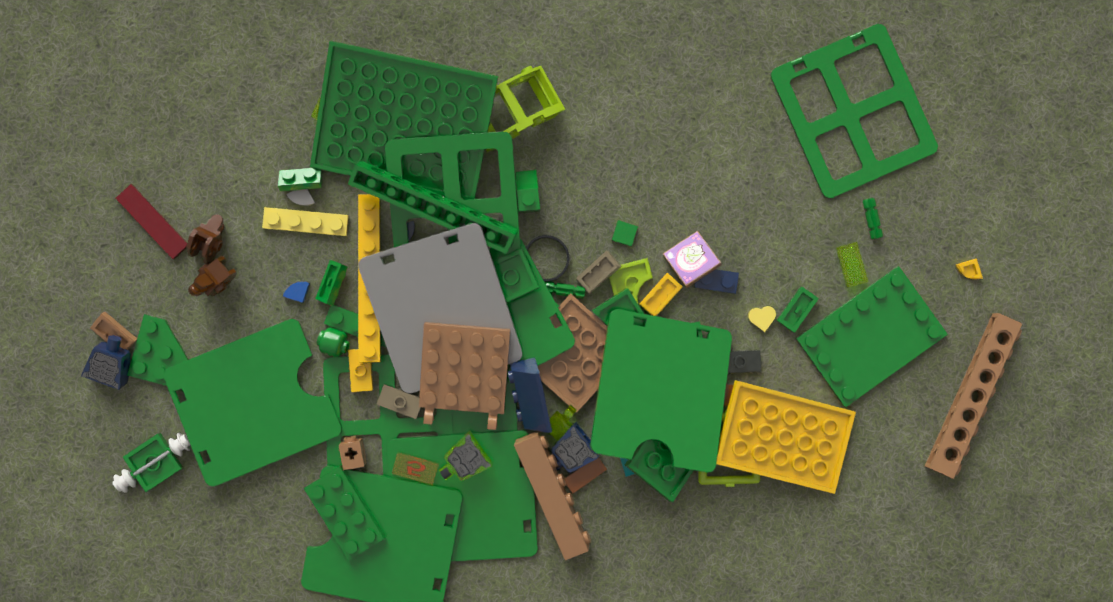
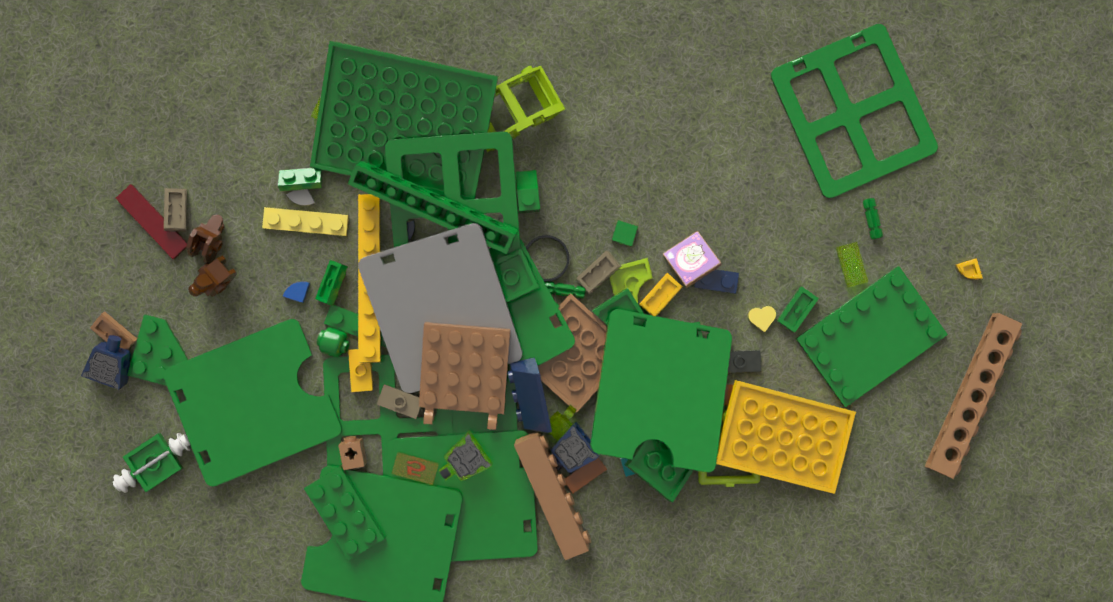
(175, 209): none -> dark tan plate

